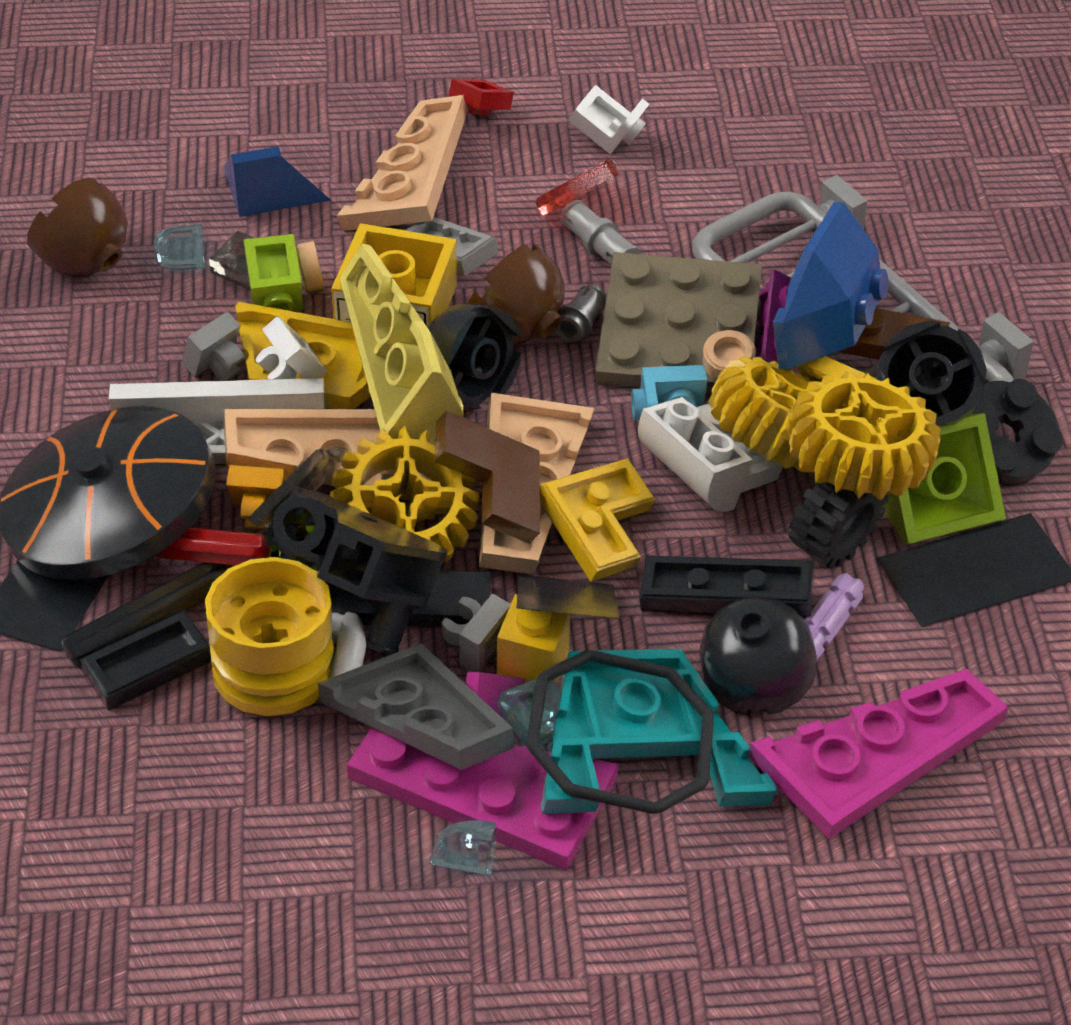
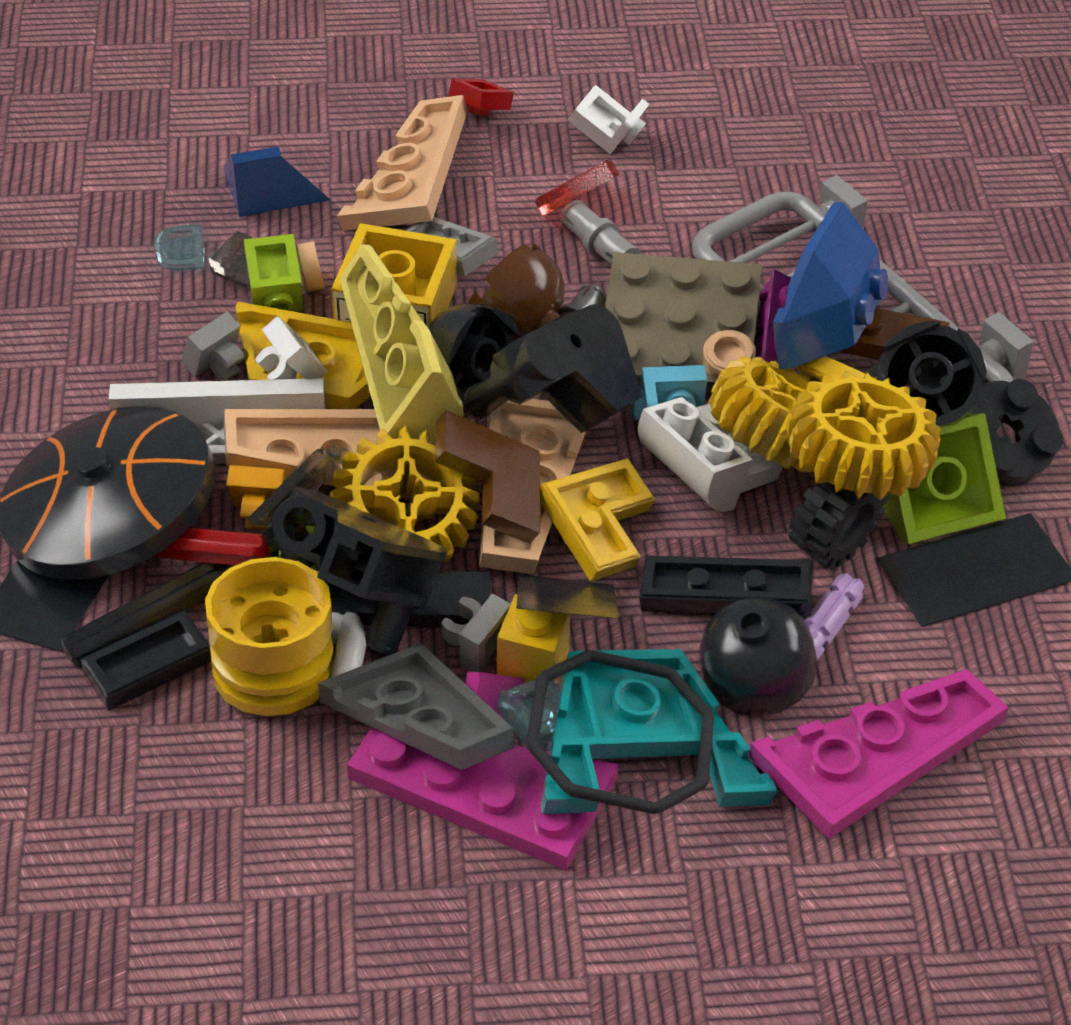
(81, 231): reddish brown cylinder -> none
(466, 847): clear light blue tile -> none
(572, 362): none -> black piece

